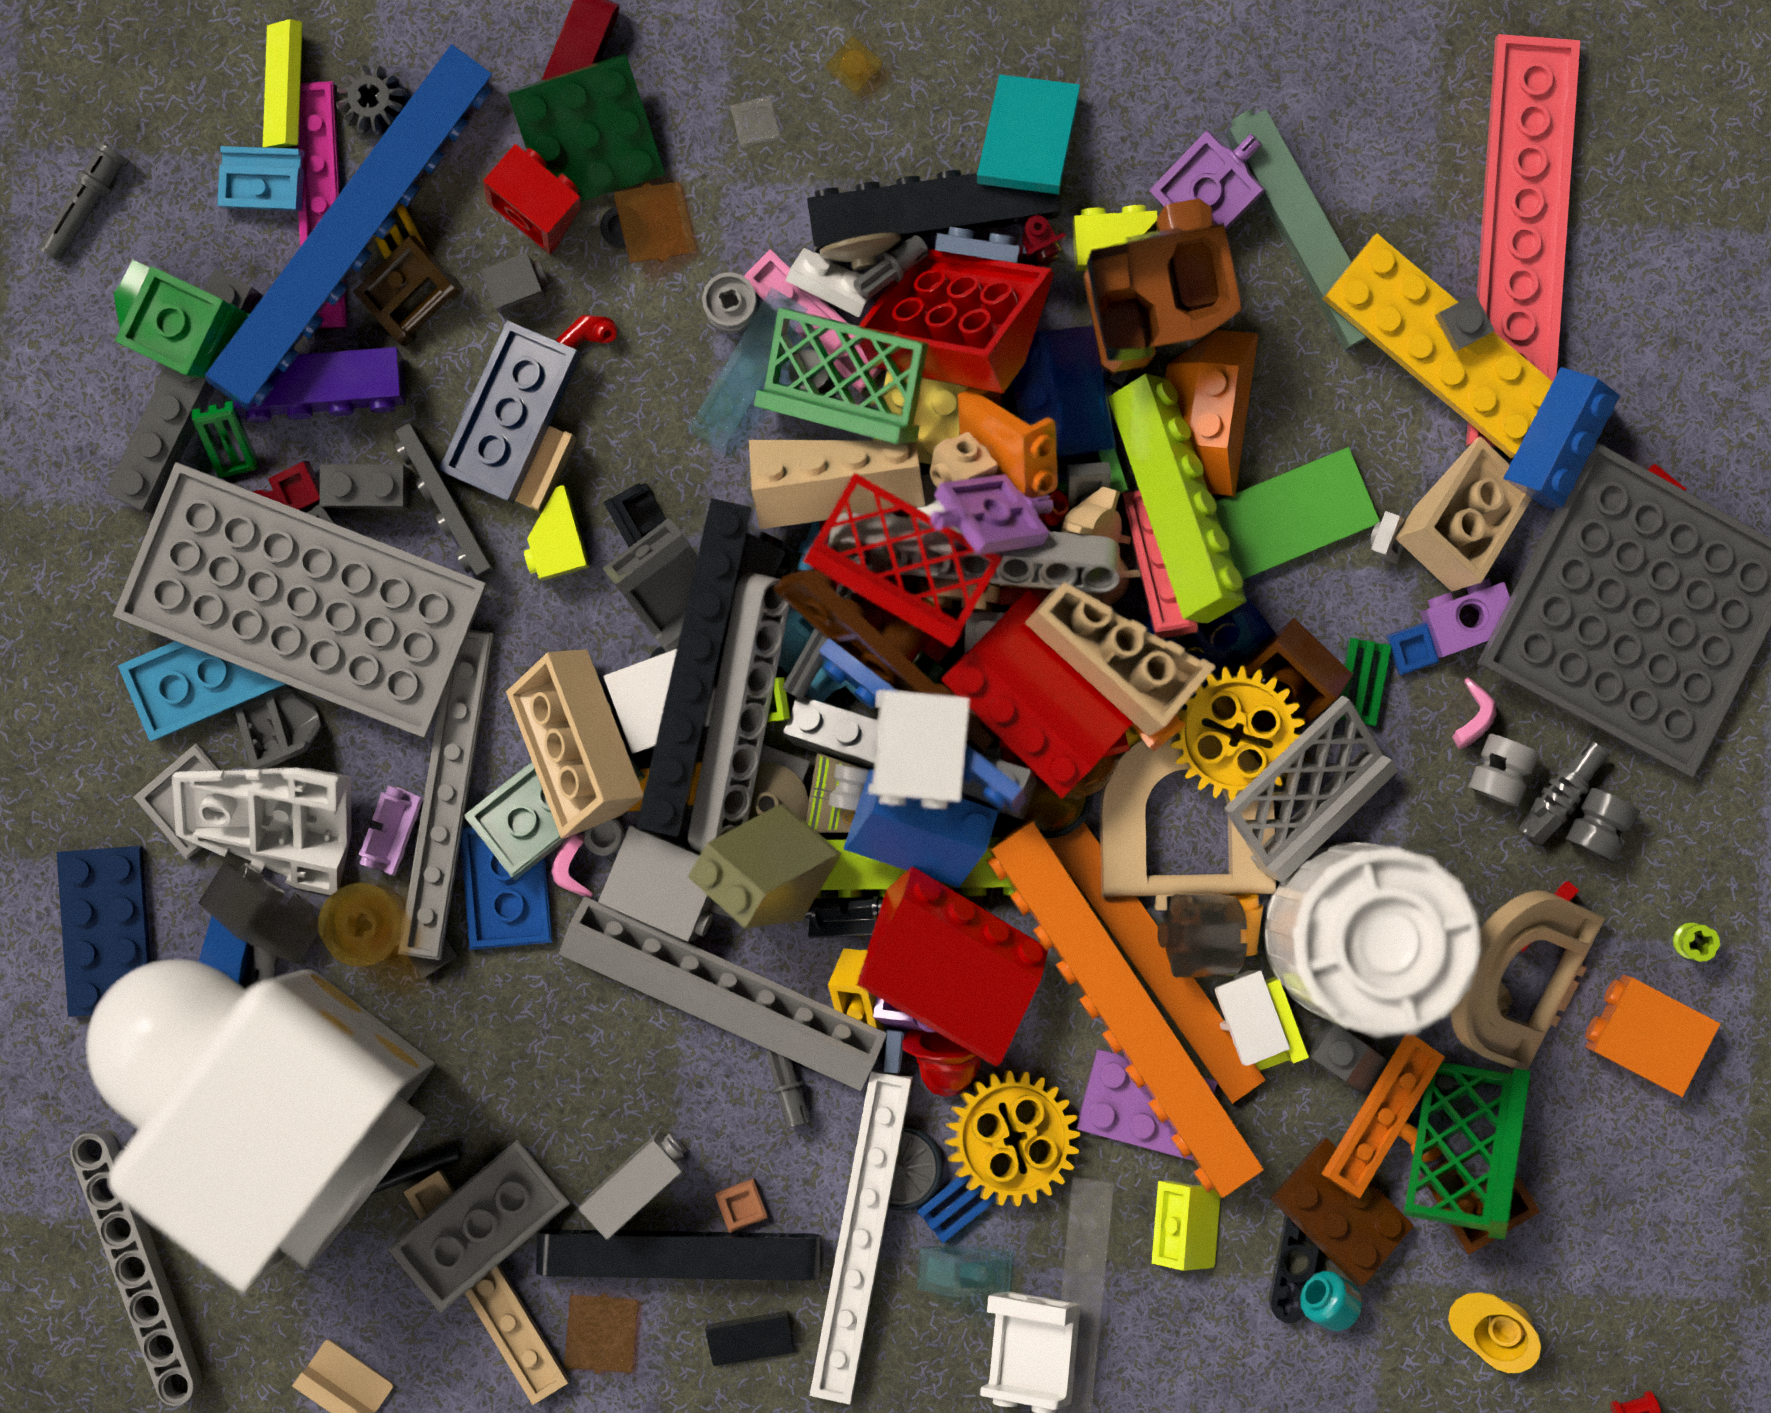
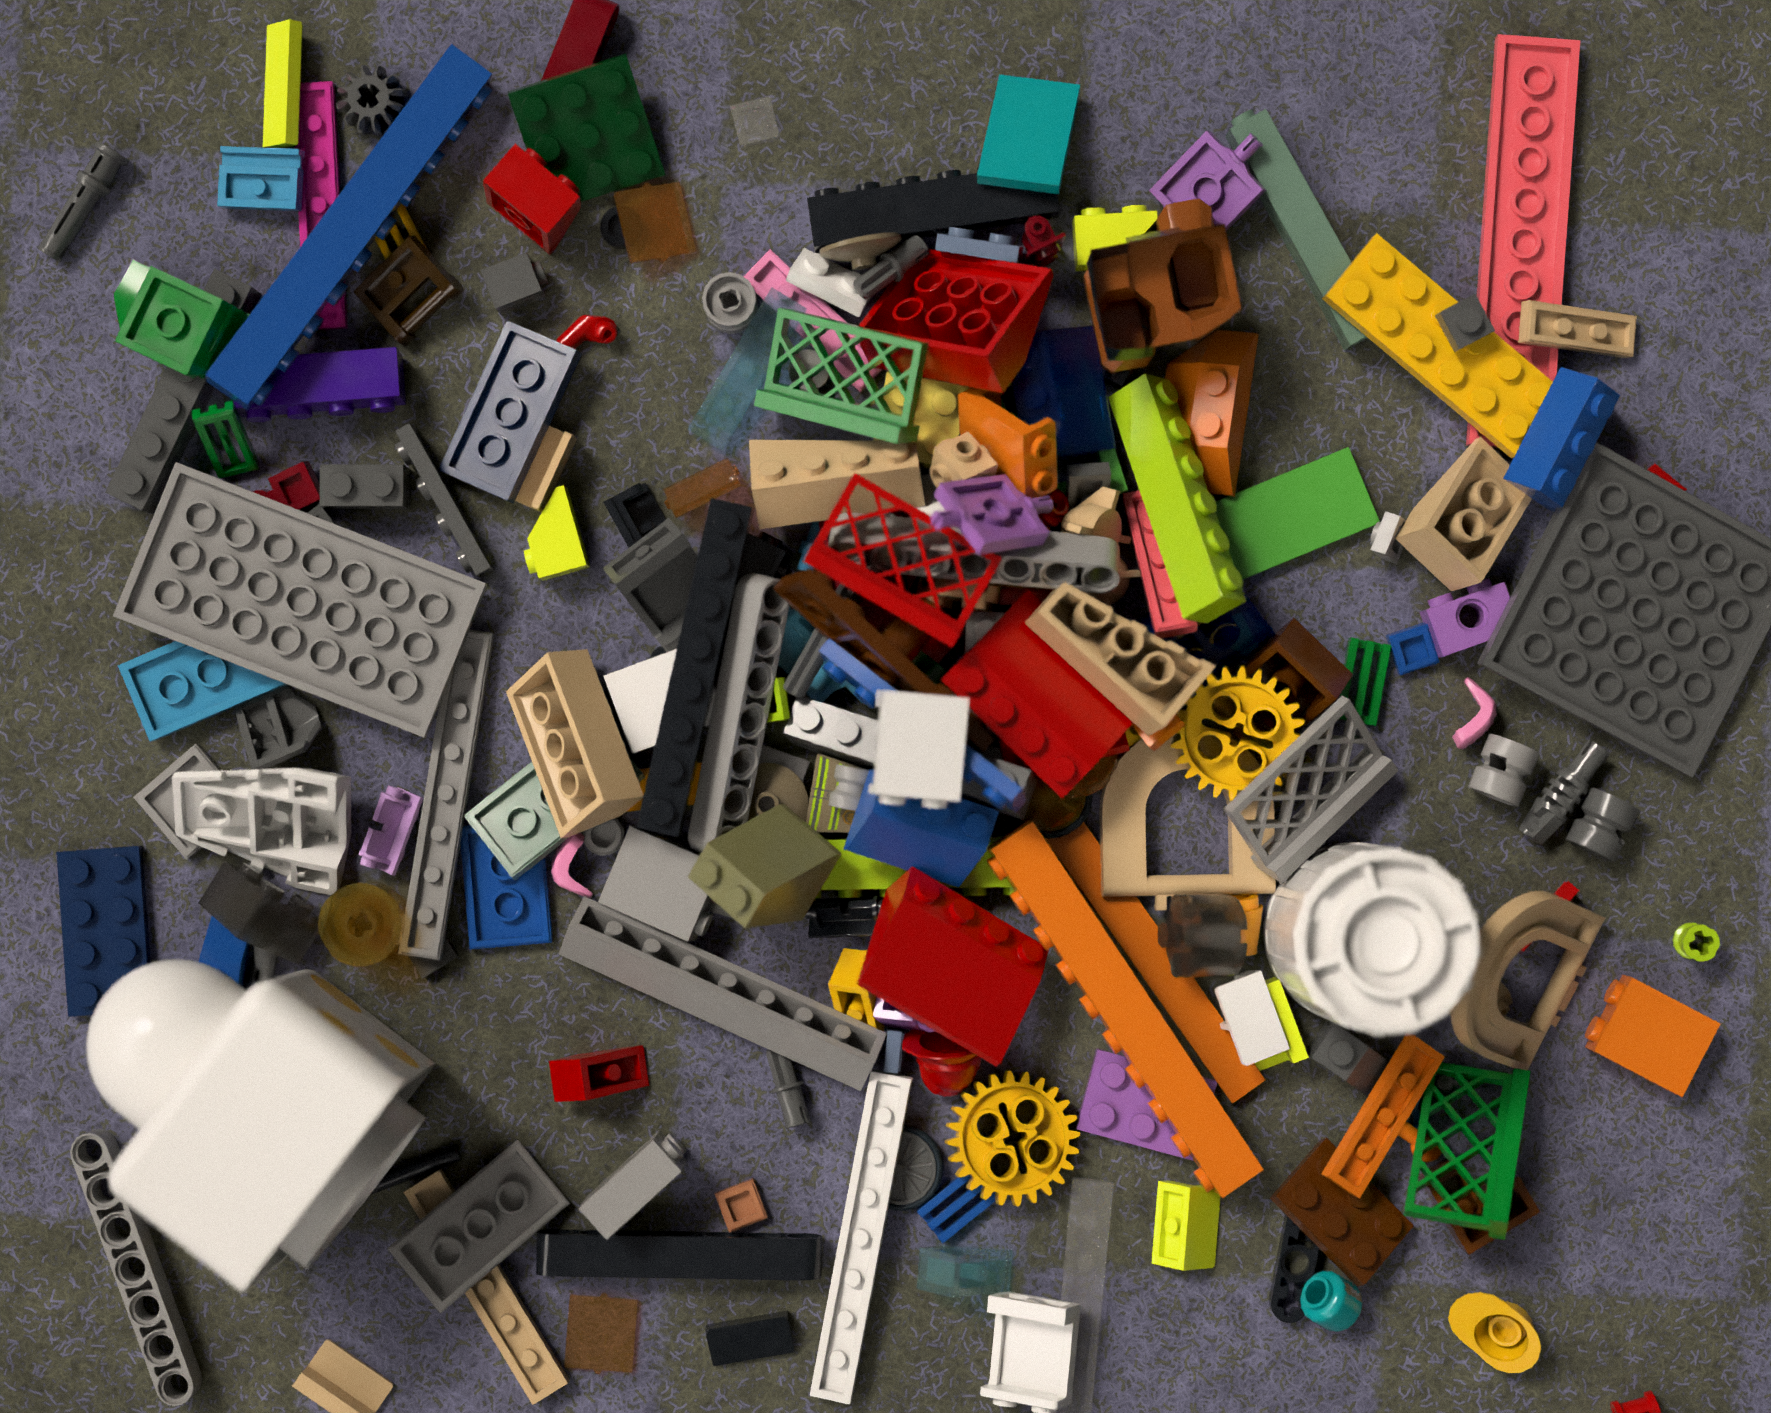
(598, 1073): none -> red slope
(701, 487): none -> clear orange piece
(854, 65): clear yellow plate -> none
(1577, 329): none -> tan tile

